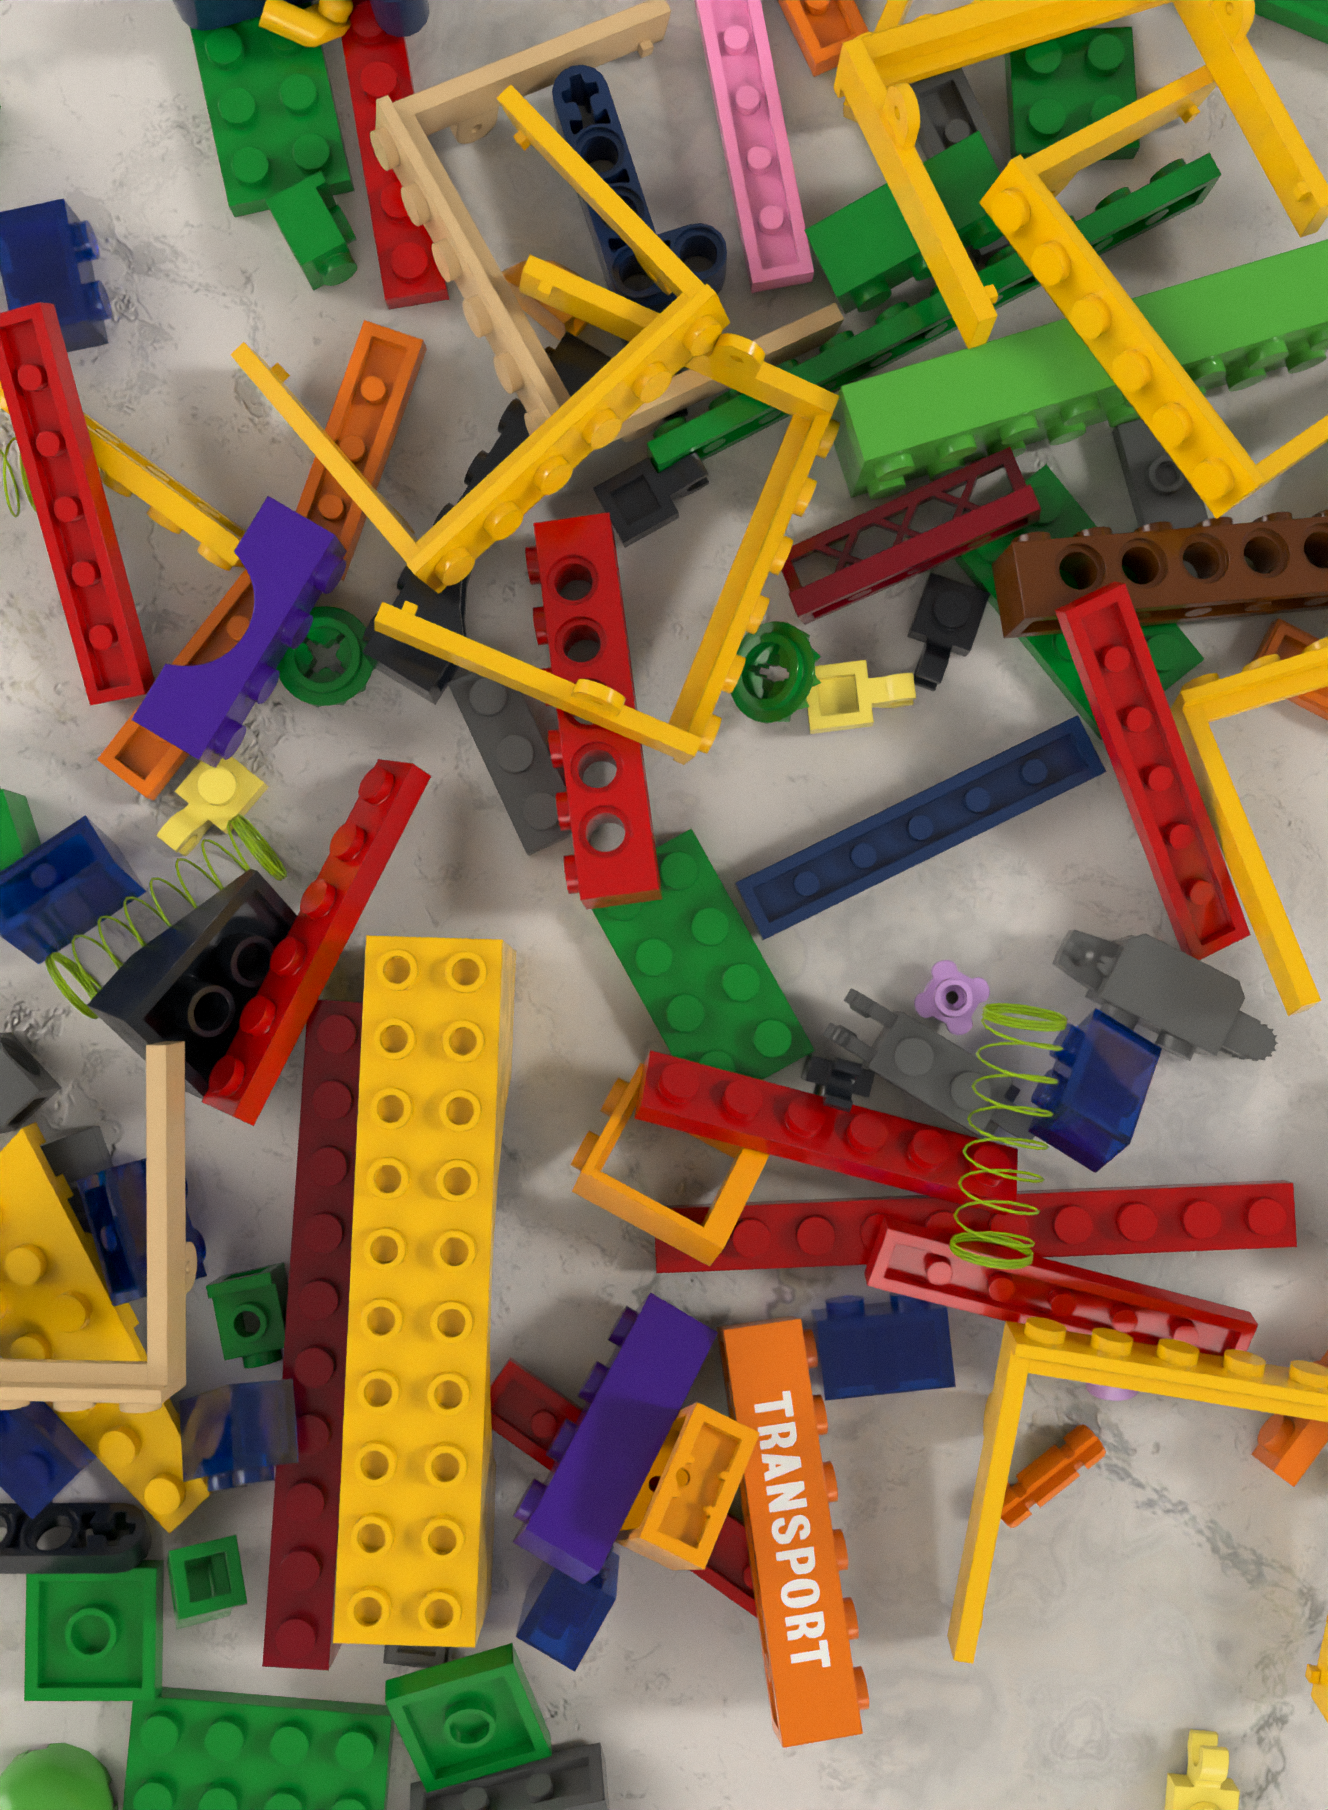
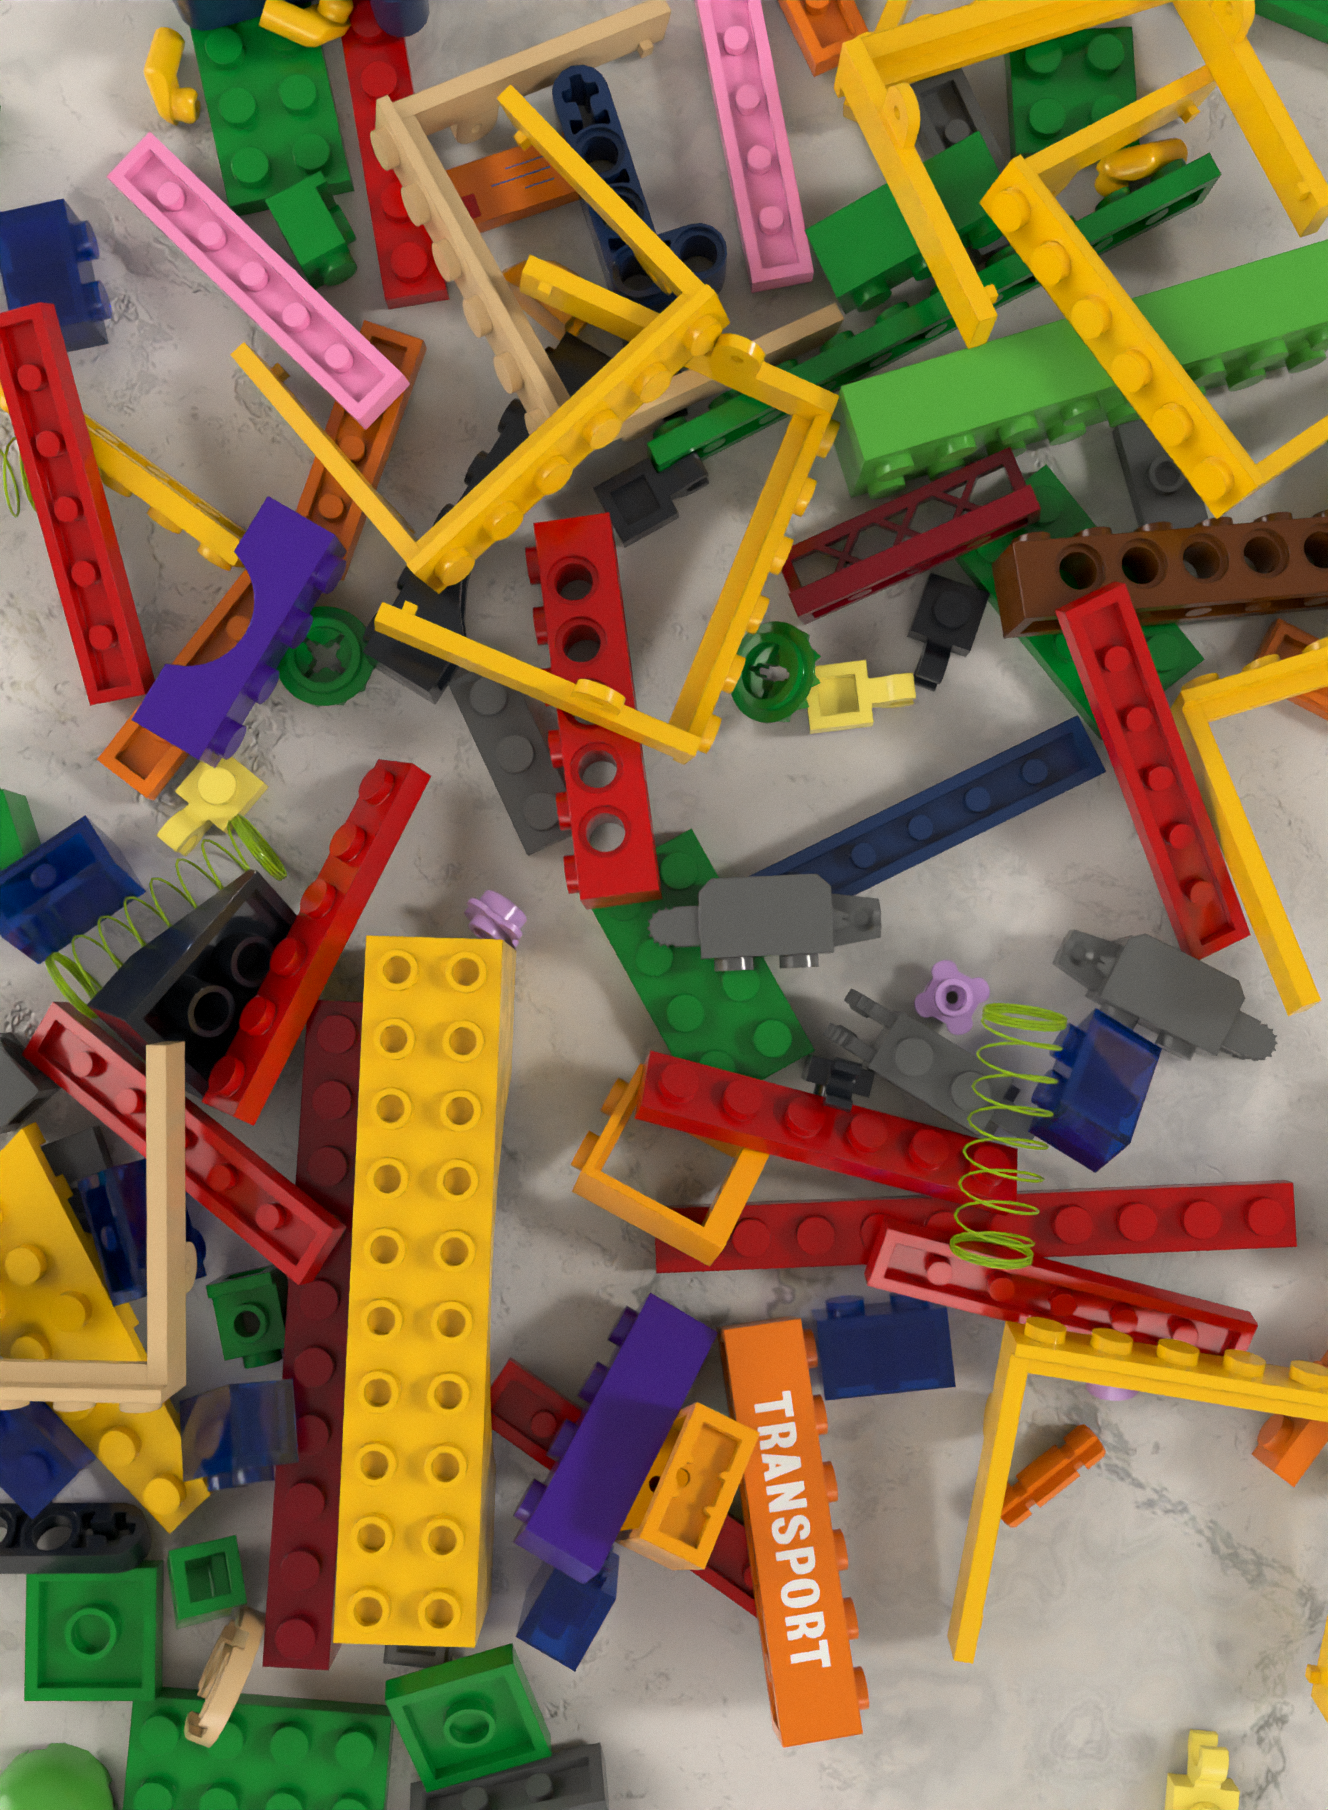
(161, 71): none -> yellow arm
(219, 1168): none -> red plate
(225, 1675): none -> tan tile
(258, 281): none -> bright pink plate
(495, 918): none -> lavender plate
(510, 187): none -> orange tile
(767, 918): none -> dark grey hinge
(1136, 163): none -> yellow arm

